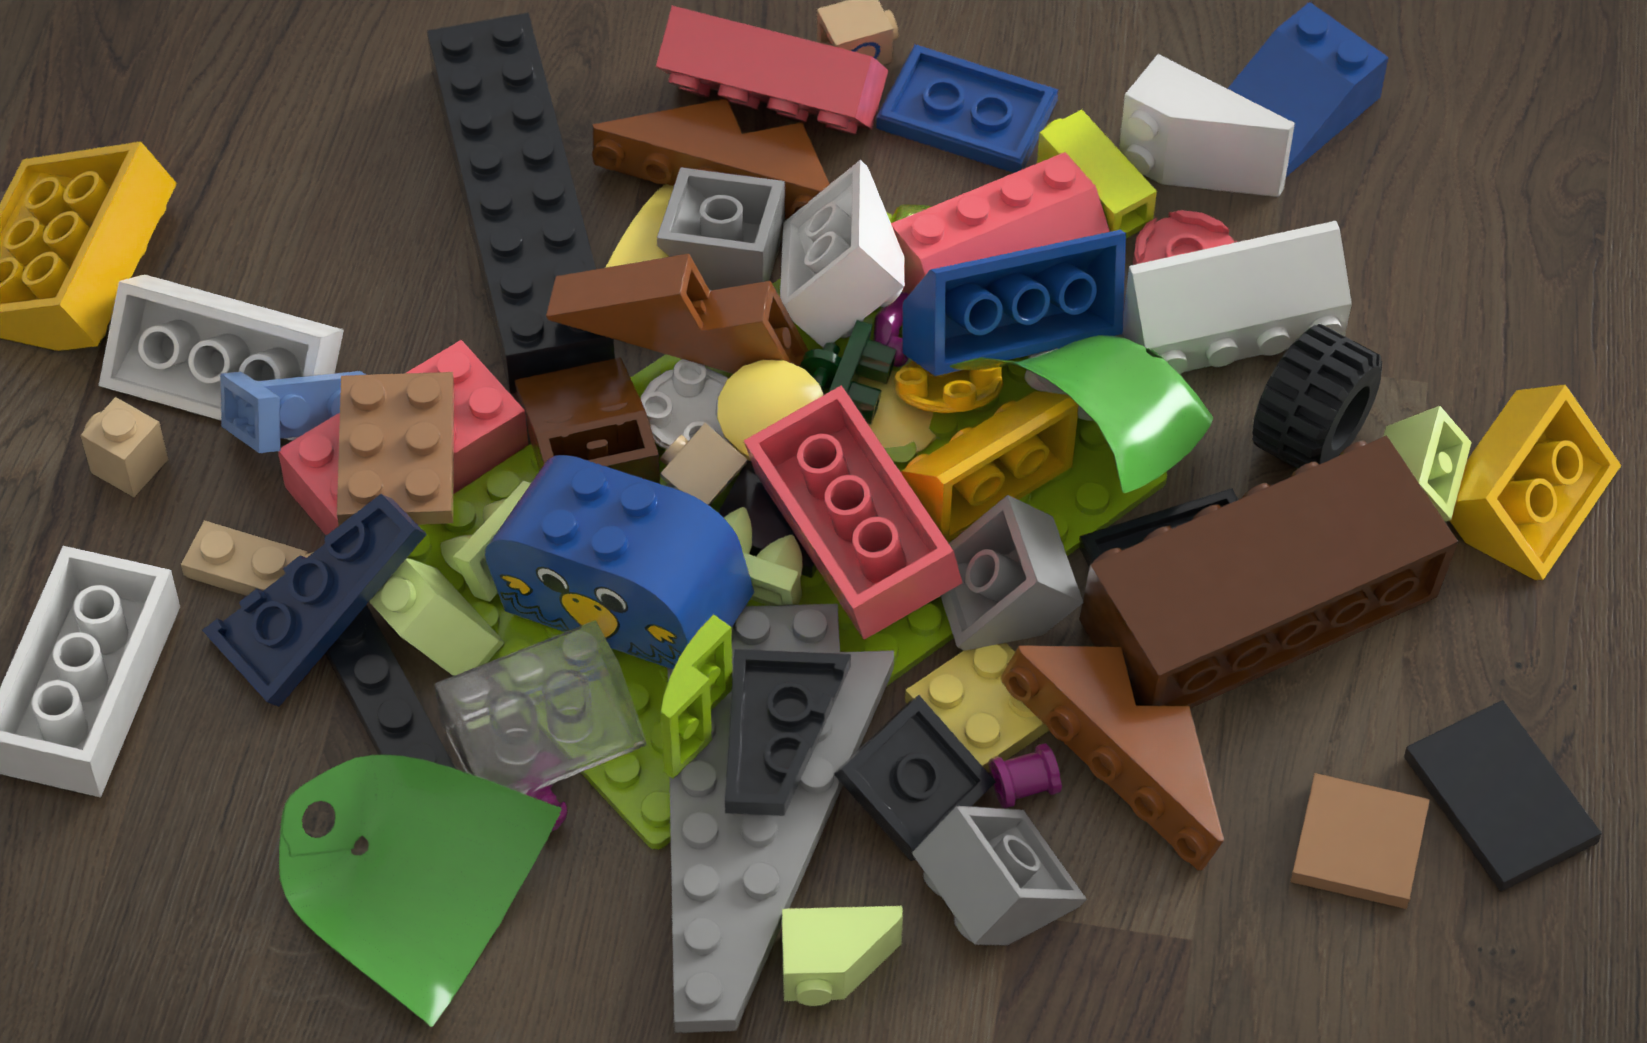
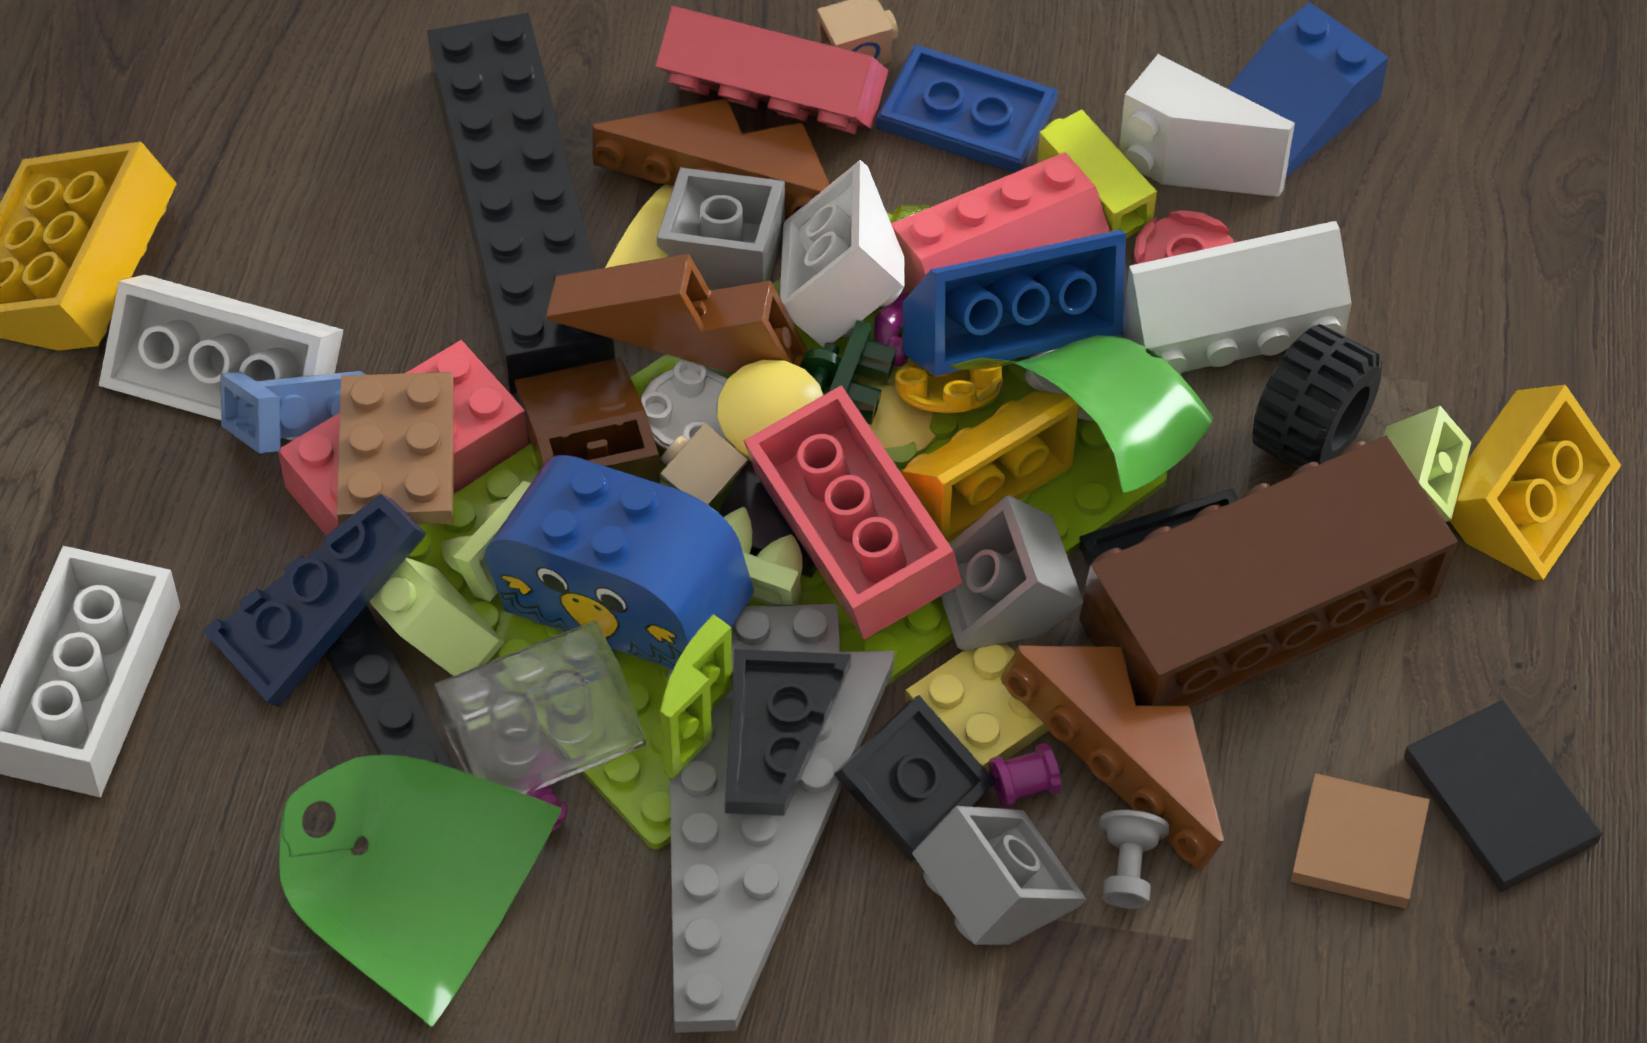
(124, 446): tan brick -> none
(236, 559): tan hinge -> none
(835, 949): yellowish green slope -> none
(1133, 834): none -> light grey piece

